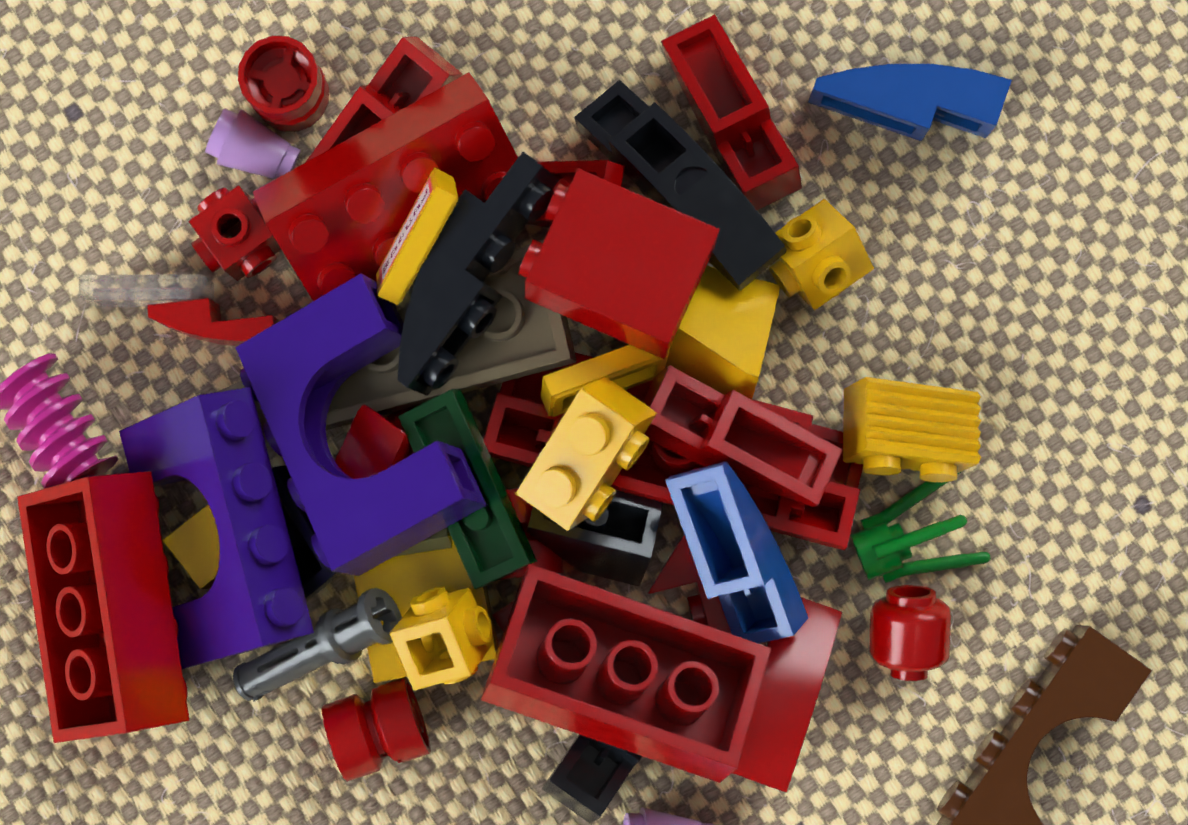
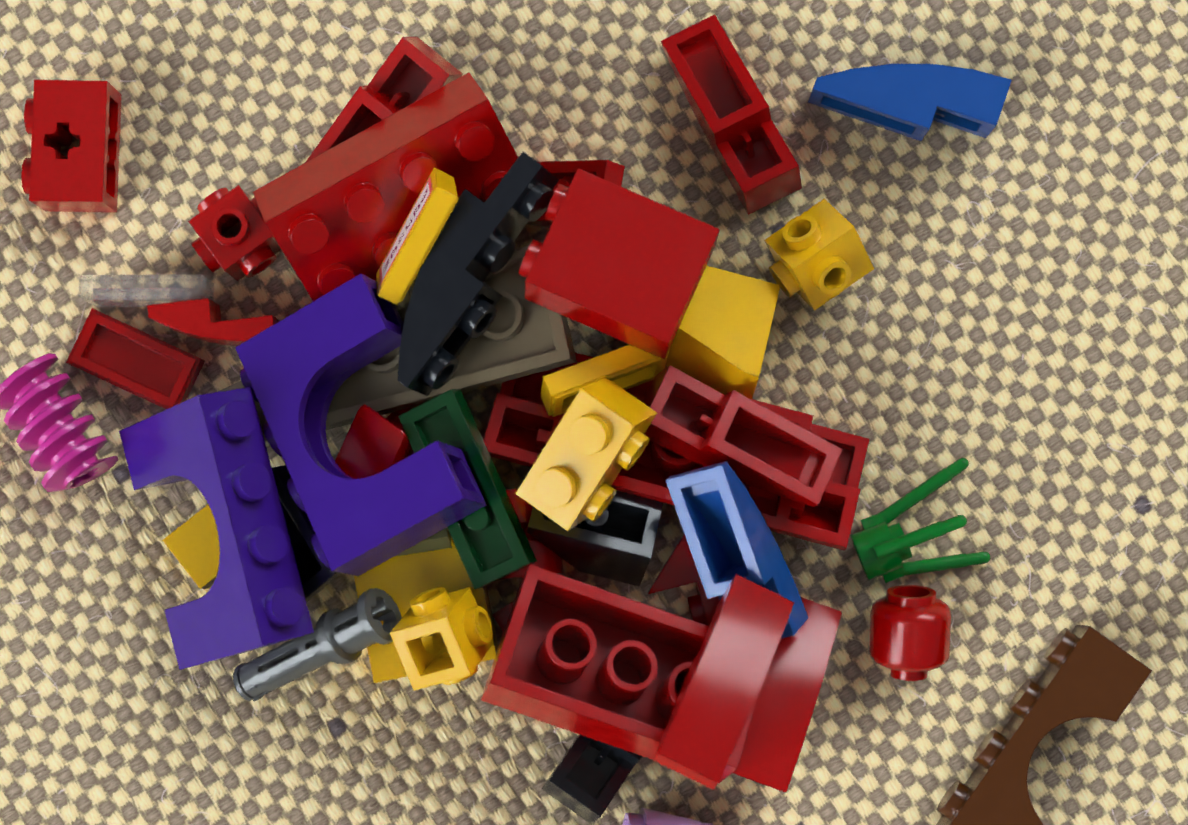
(90, 173): none -> red brick
(103, 606): red brick -> none
(134, 360): none -> red tile
(250, 146): lavender cone -> none
(283, 83): red wheel -> none
(370, 730): red wheel -> none
(682, 177): black slope -> none
(723, 681): none -> red slope
(910, 427): yellow brick -> none

